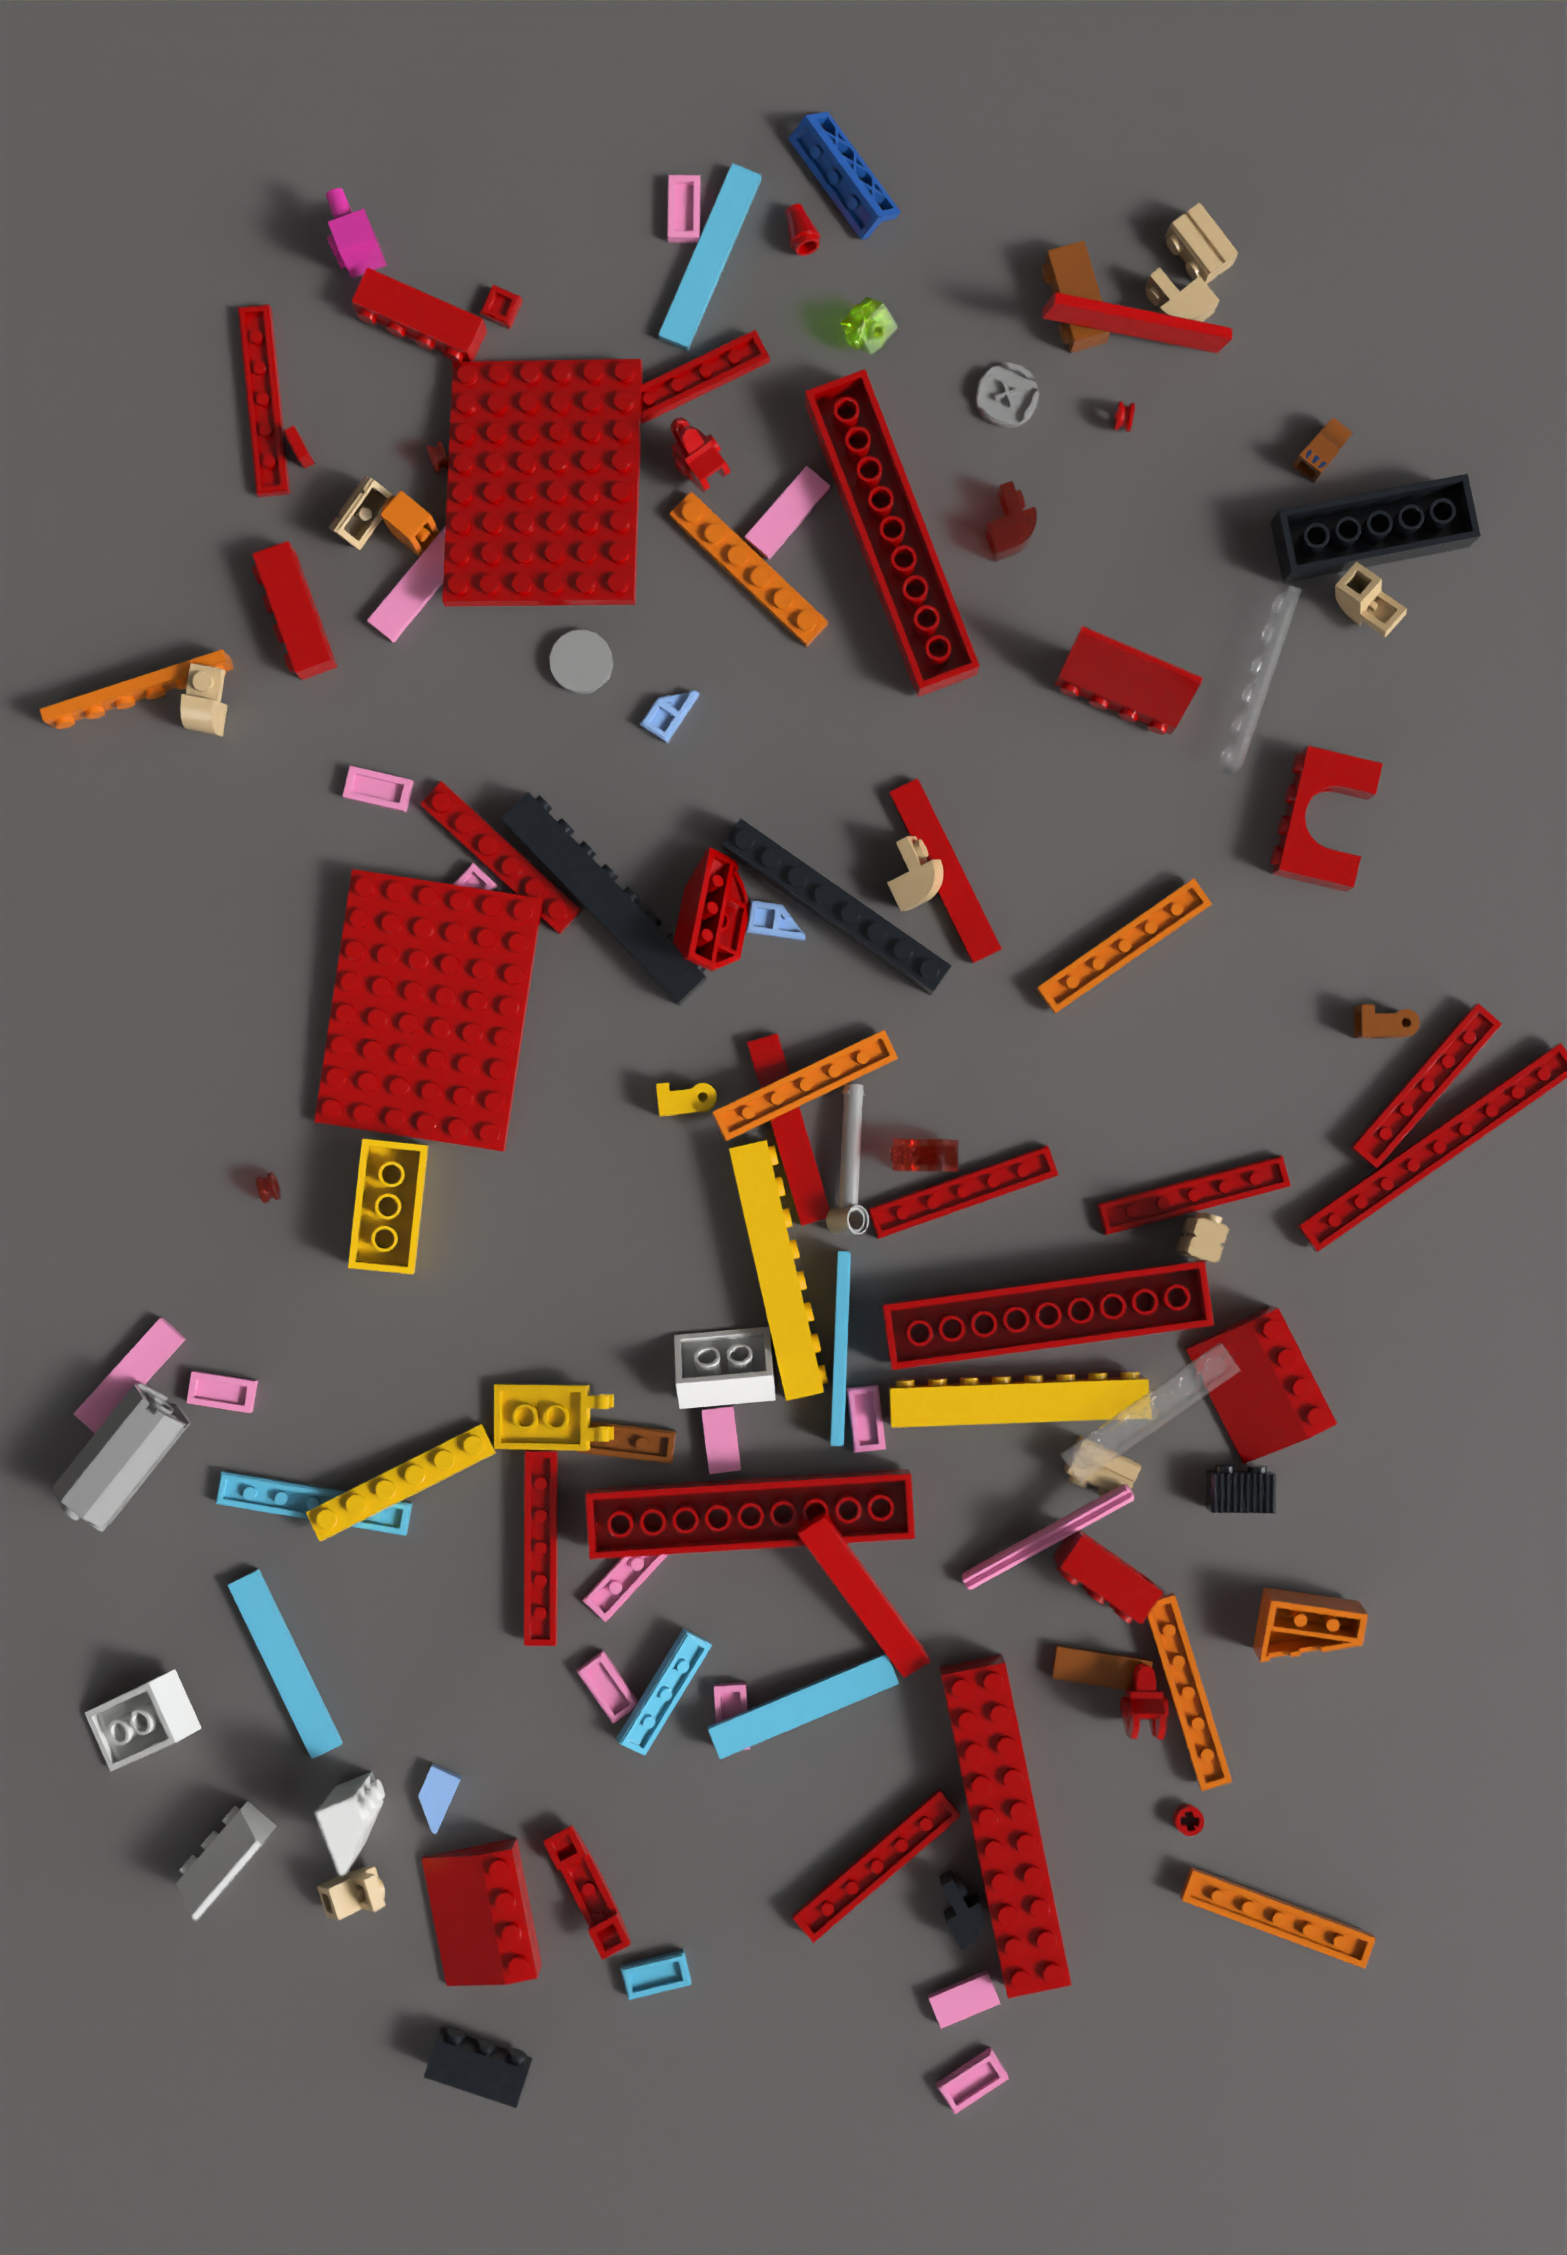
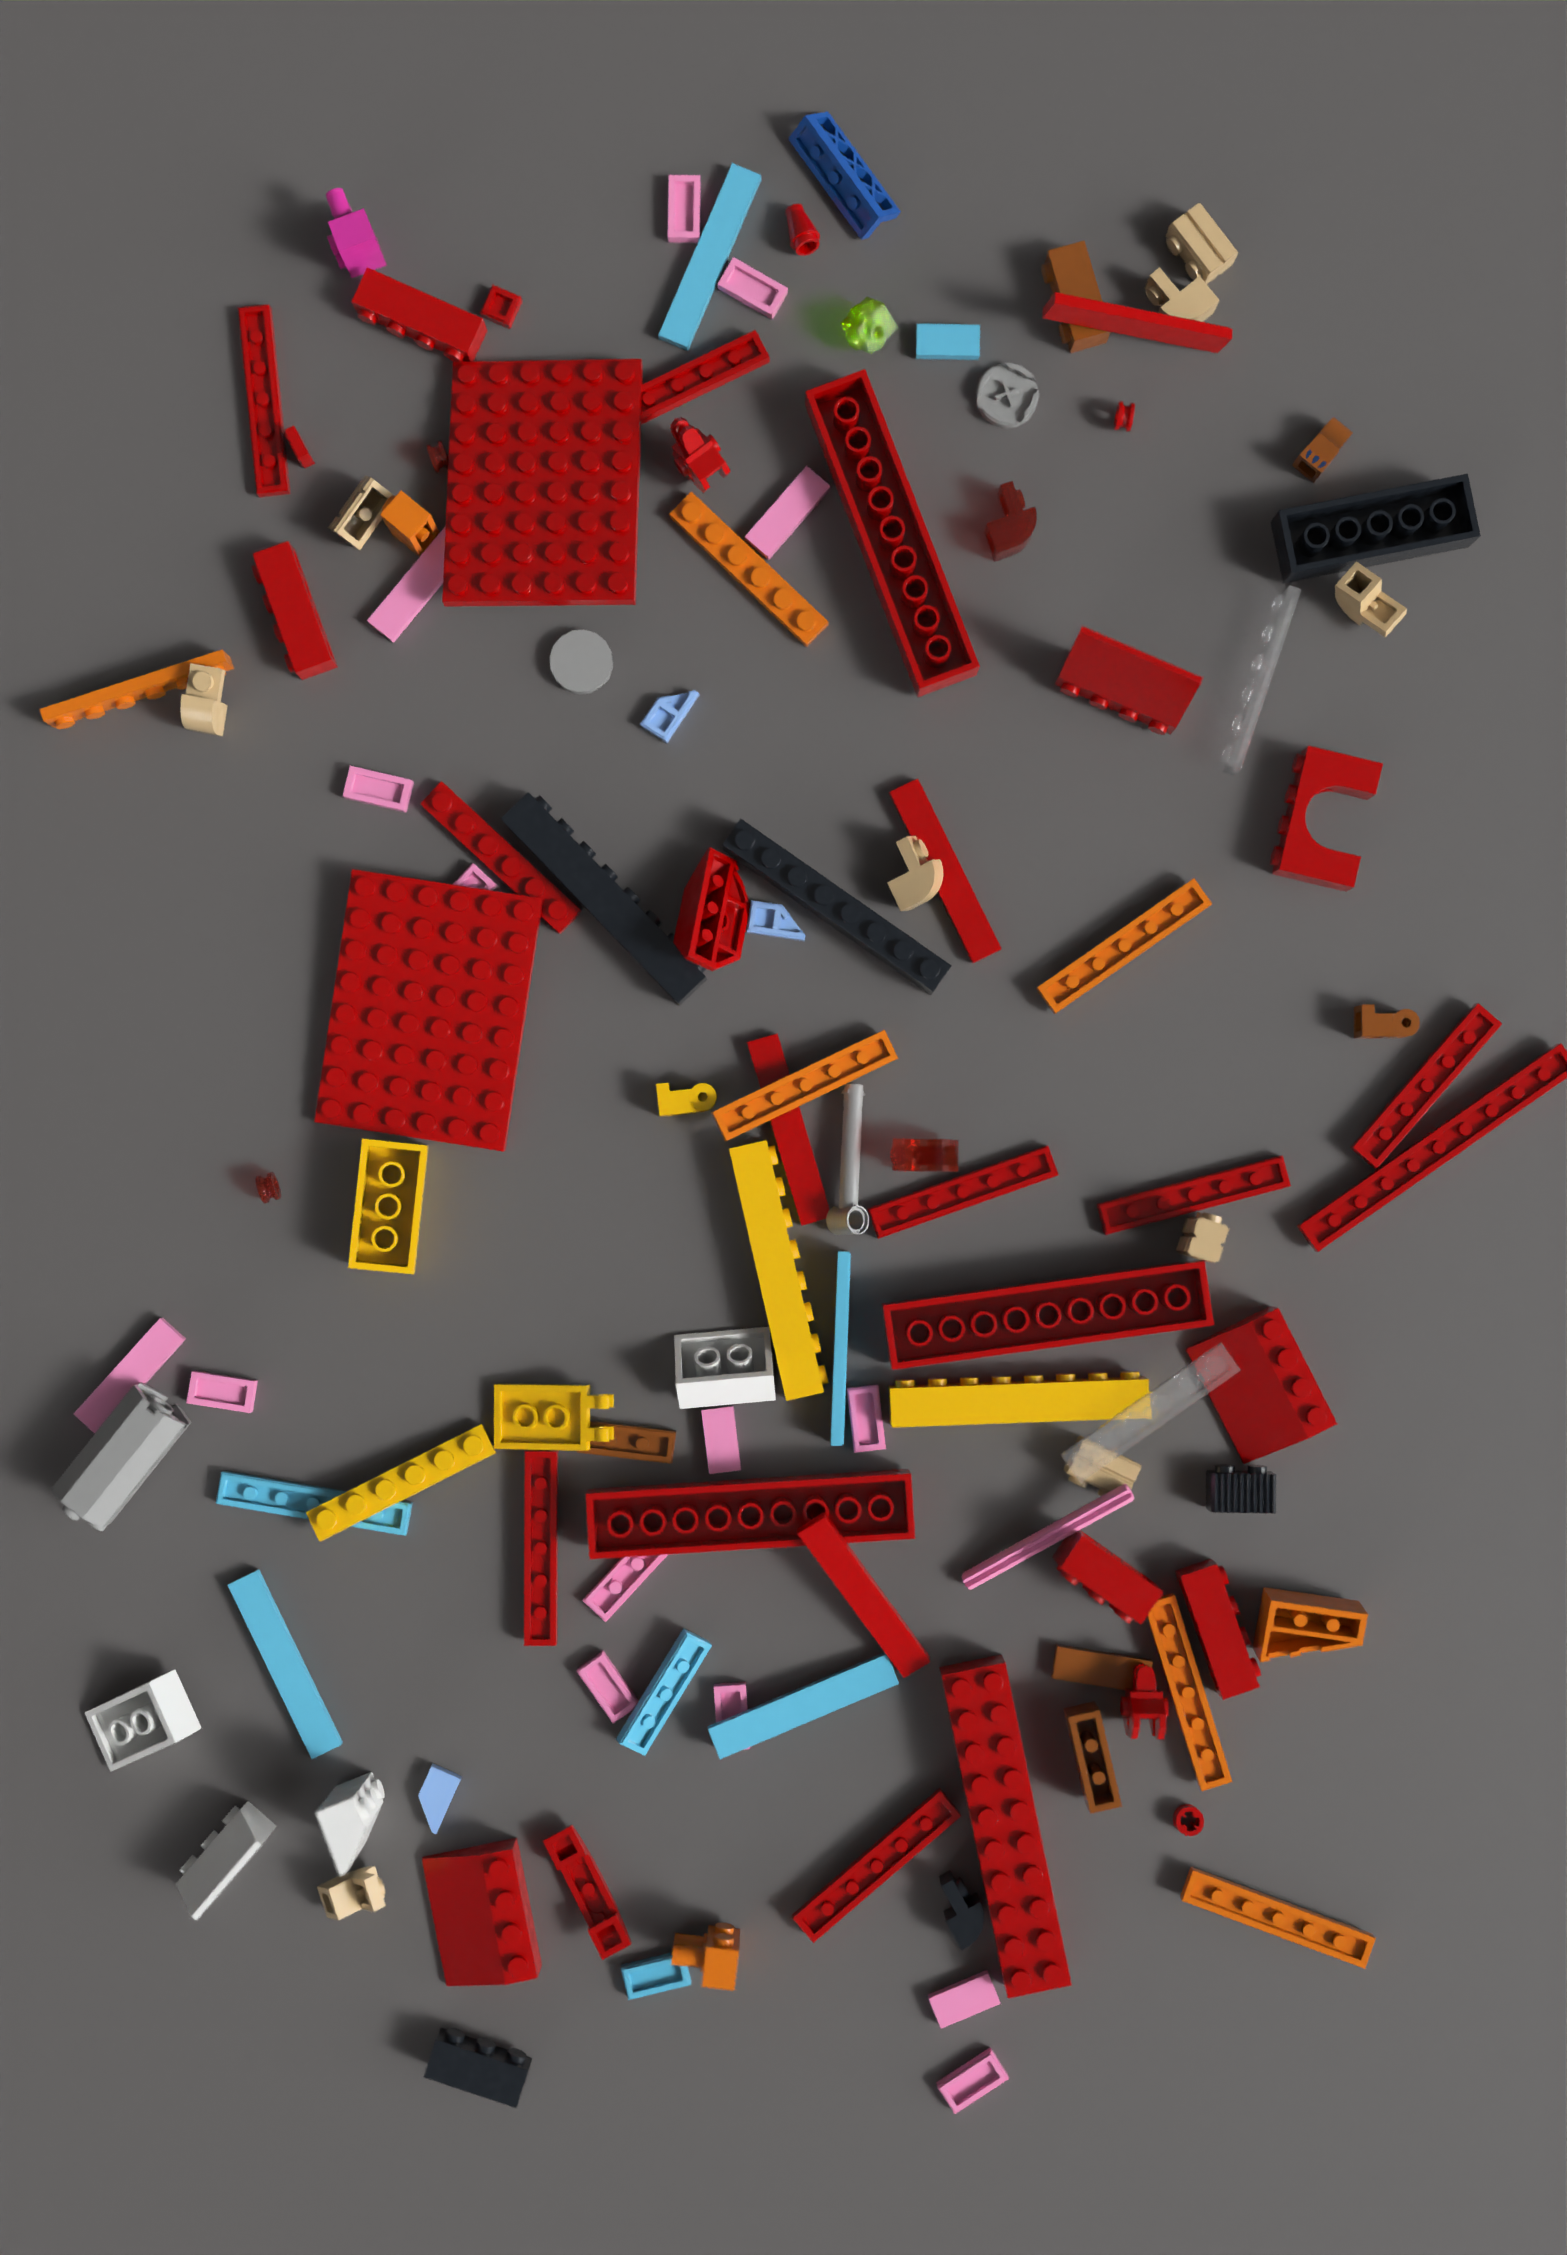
(713, 1953): none -> orange brick
(752, 288): none -> bright pink tile
(948, 341): none -> medium azure tile
(1092, 1757): none -> dark orange brick
(1218, 1629): none -> red brick

